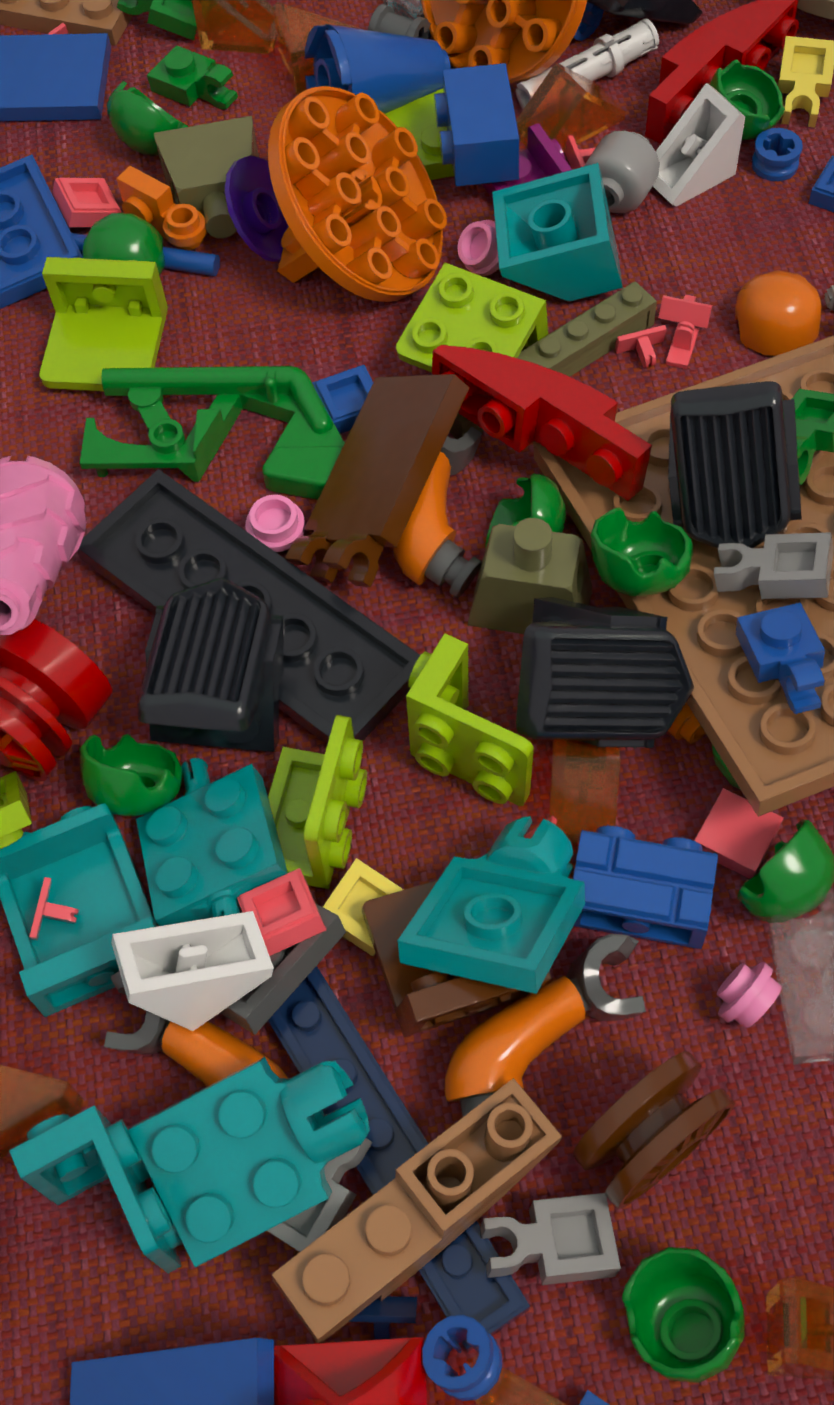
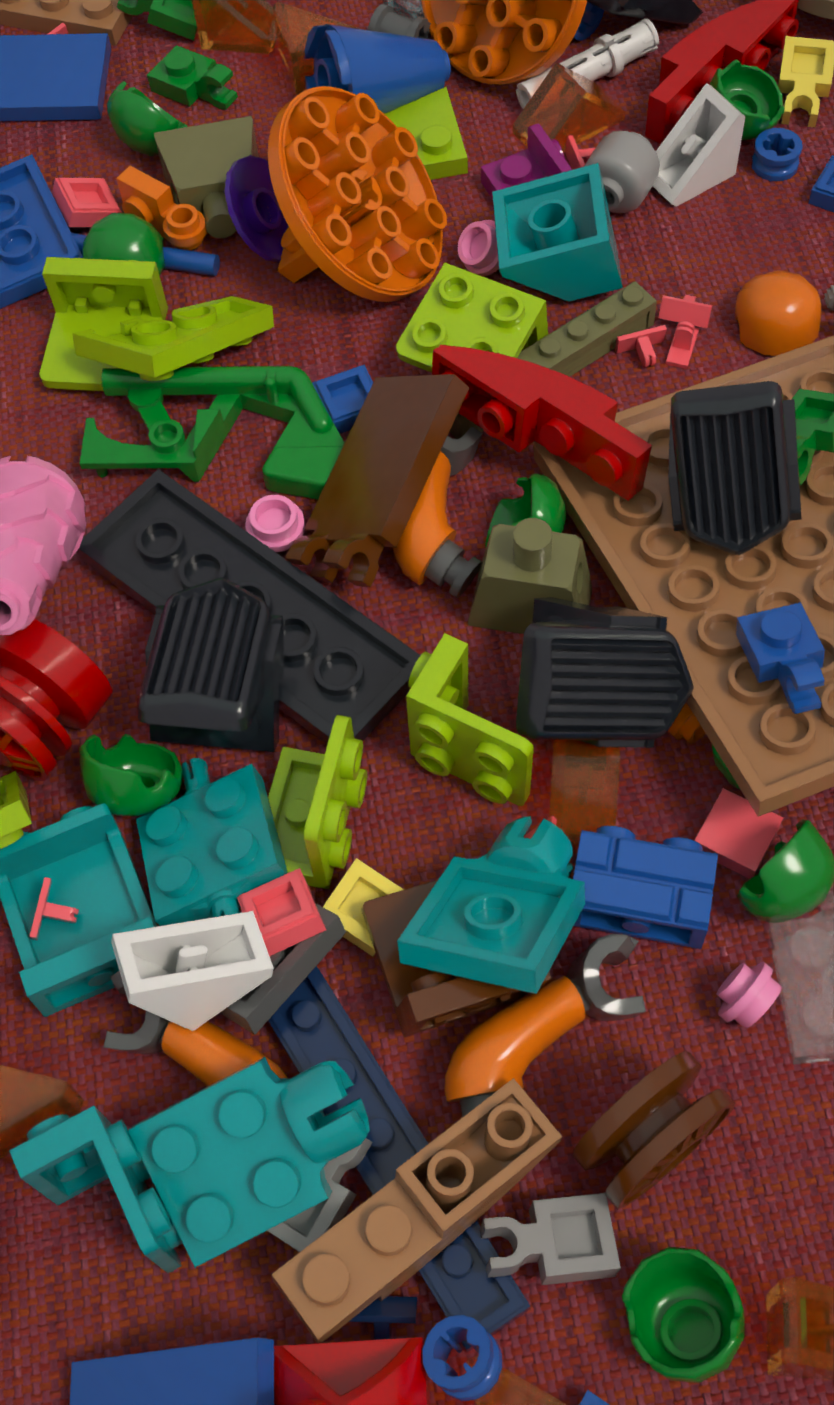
(192, 336): none -> lime wing
(479, 123): blue brick -> none
(640, 555): green hair -> none
(784, 568): light grey plate -> none

